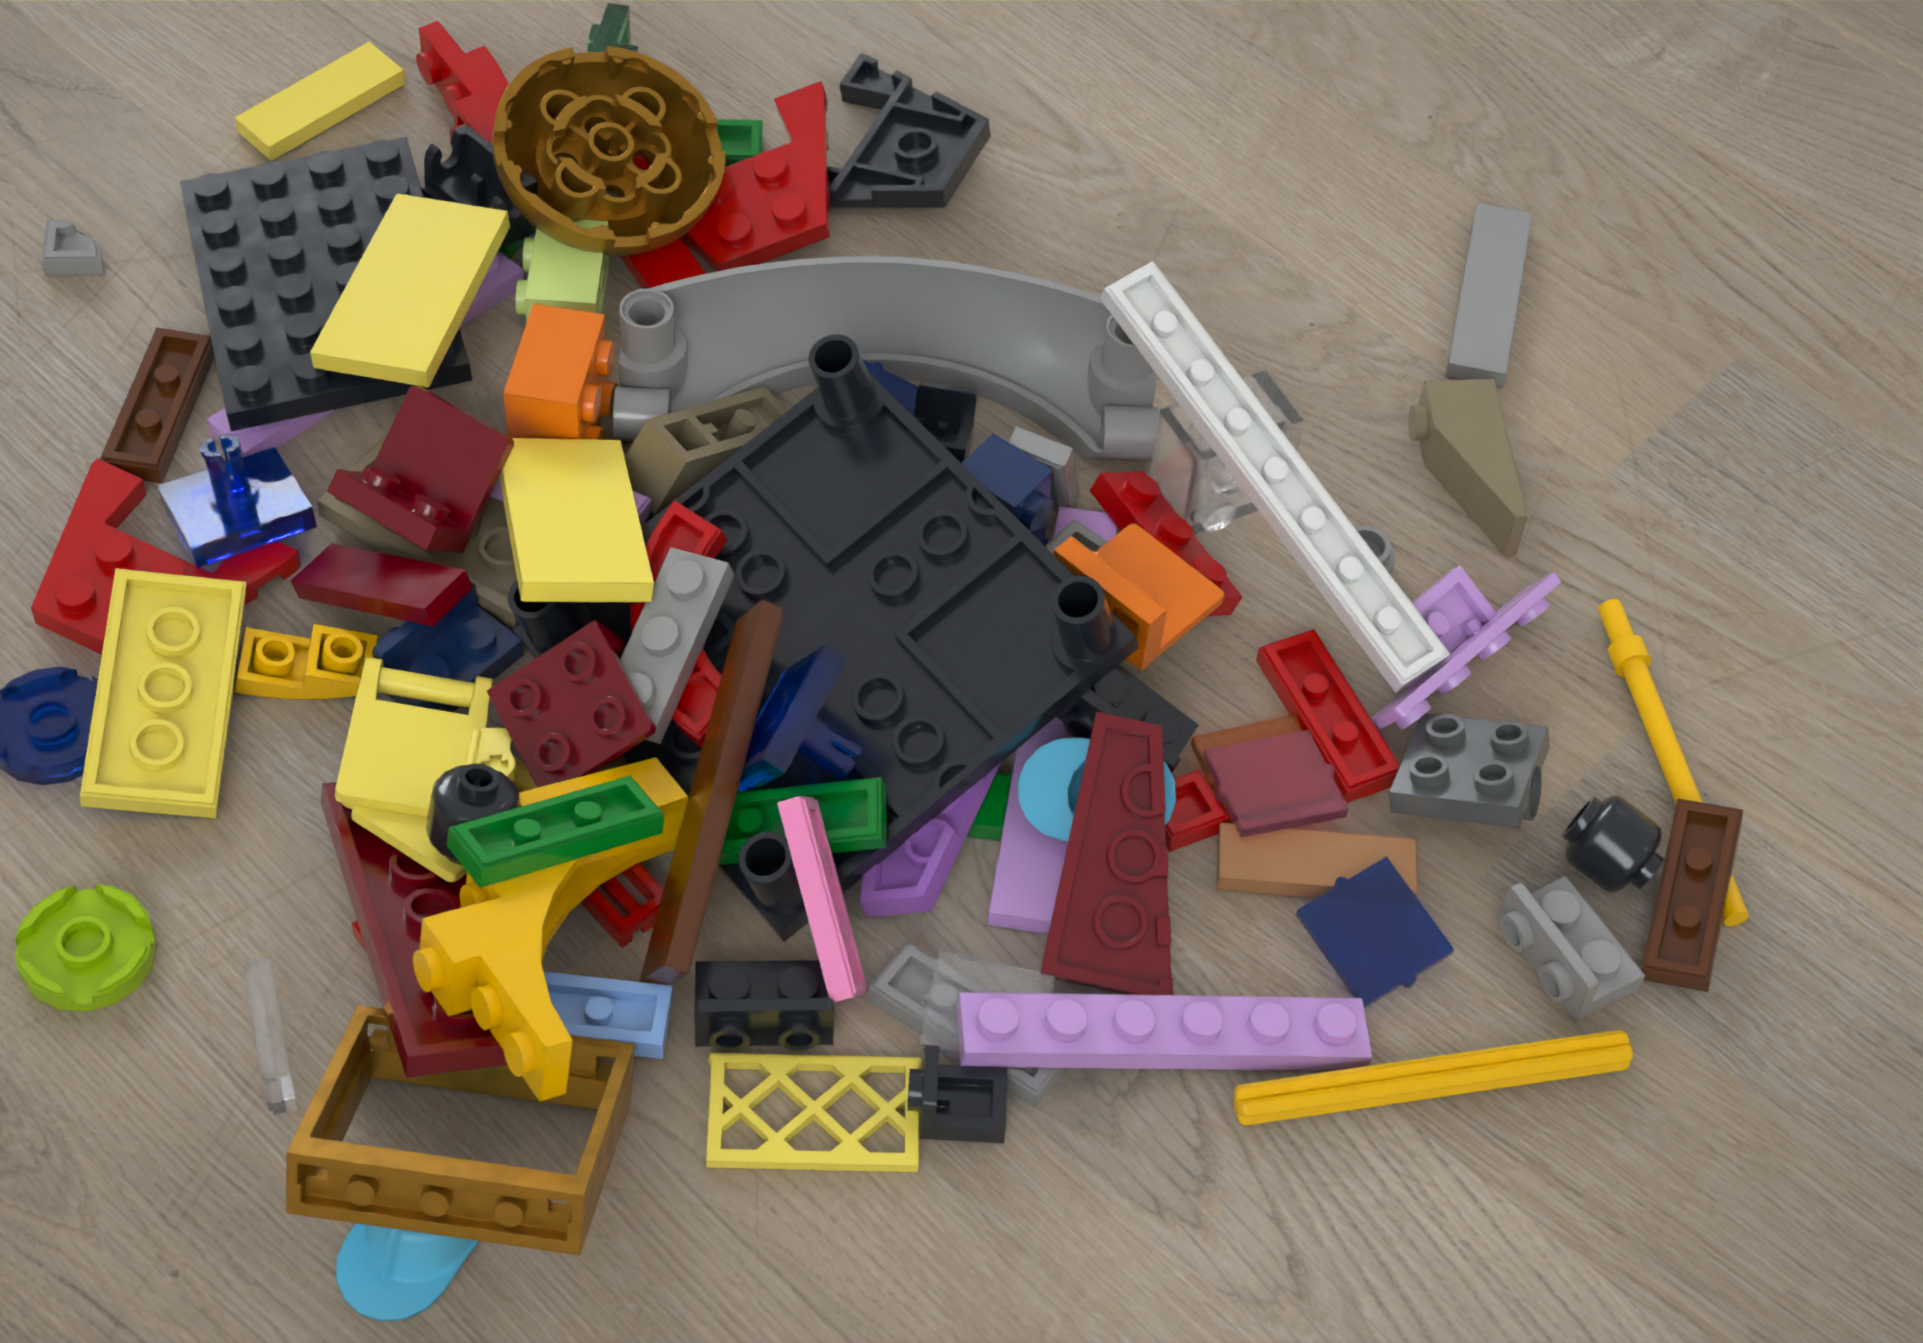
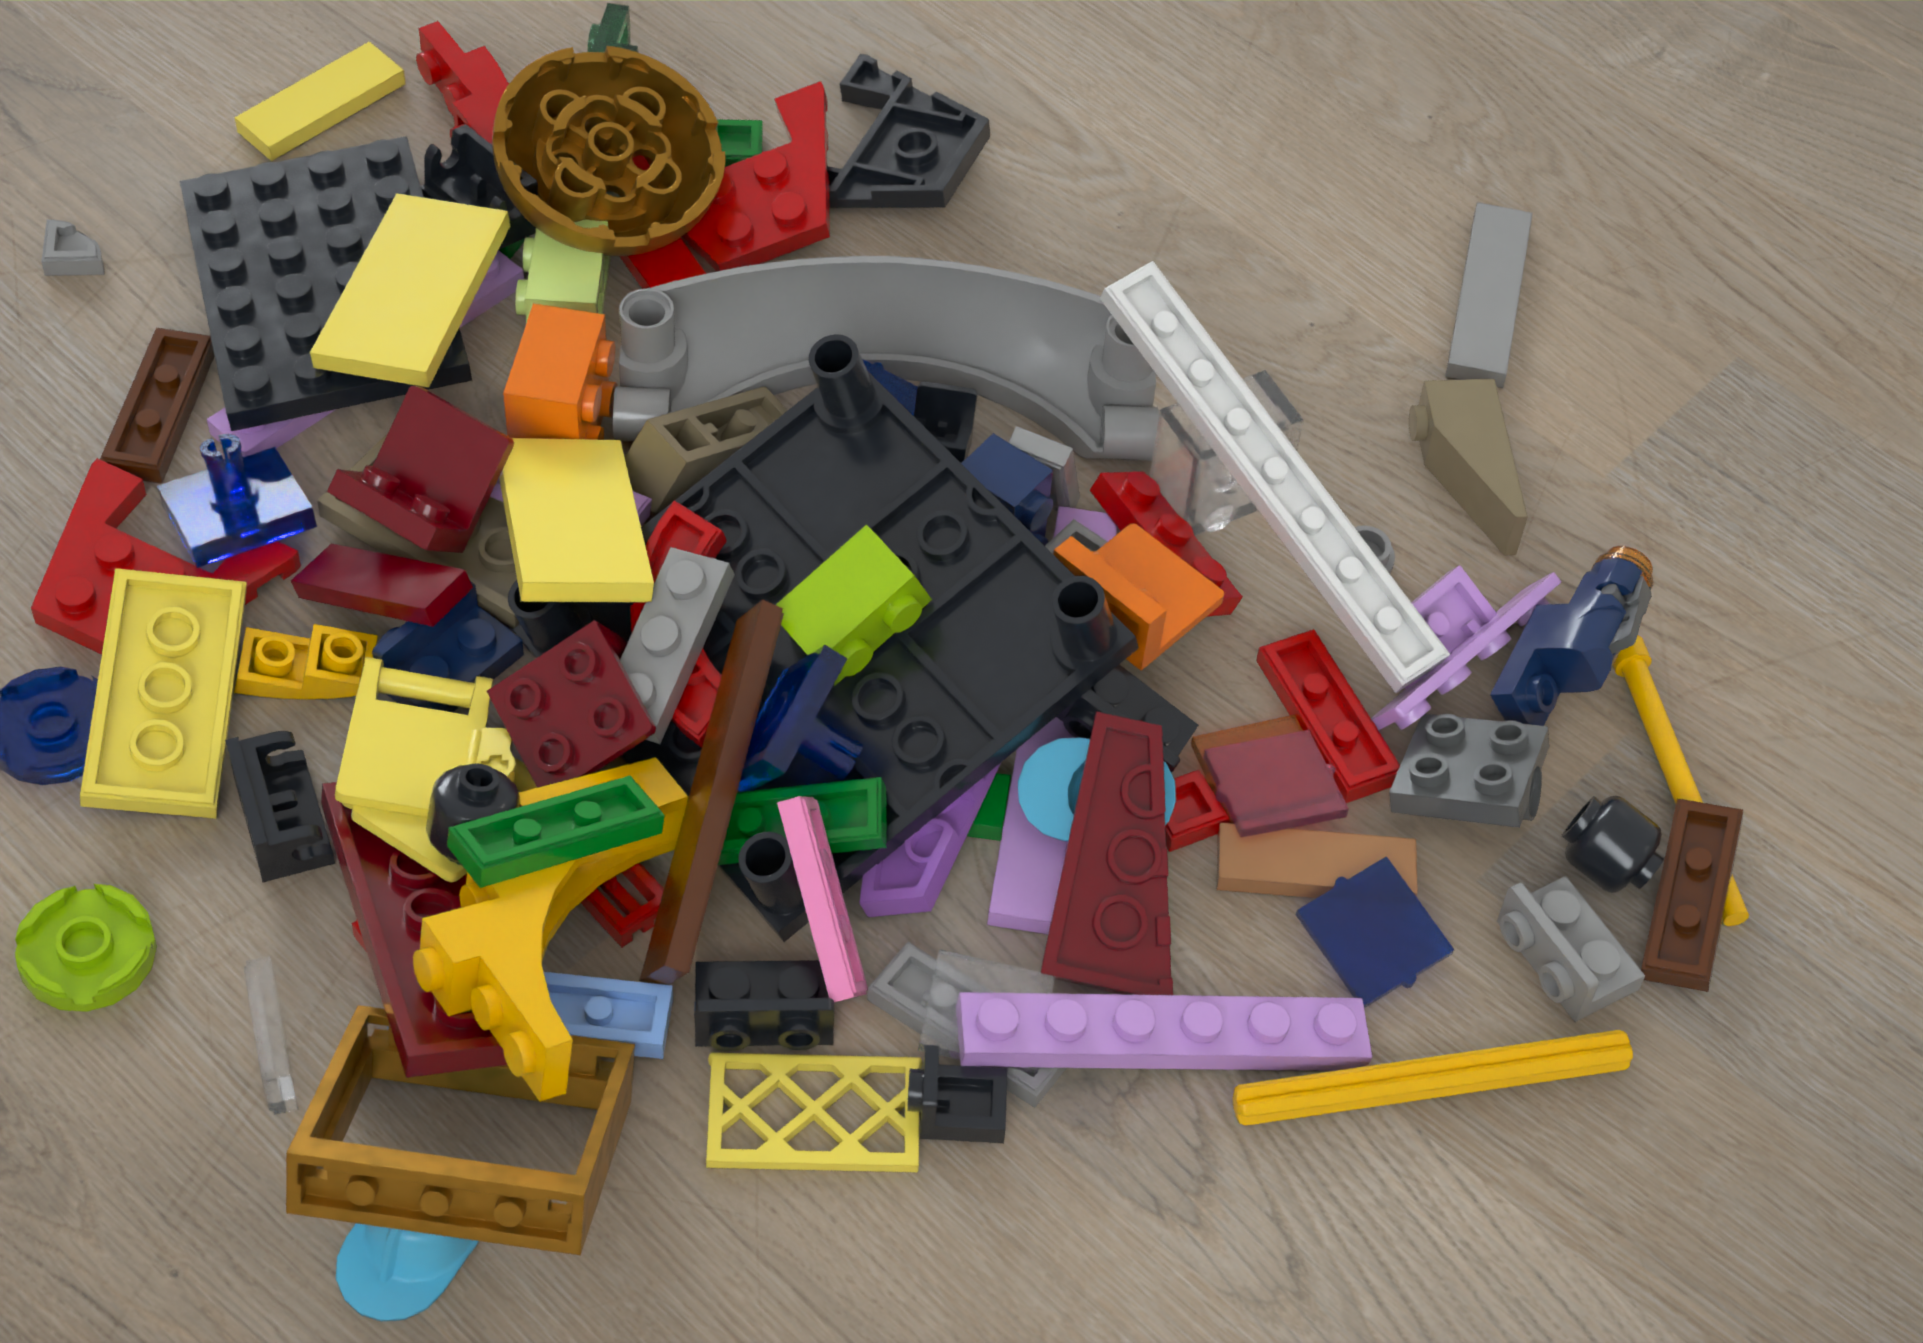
(279, 805): none -> black hinge
(854, 602): none -> lime brick
(1576, 642): none -> dark blue plate

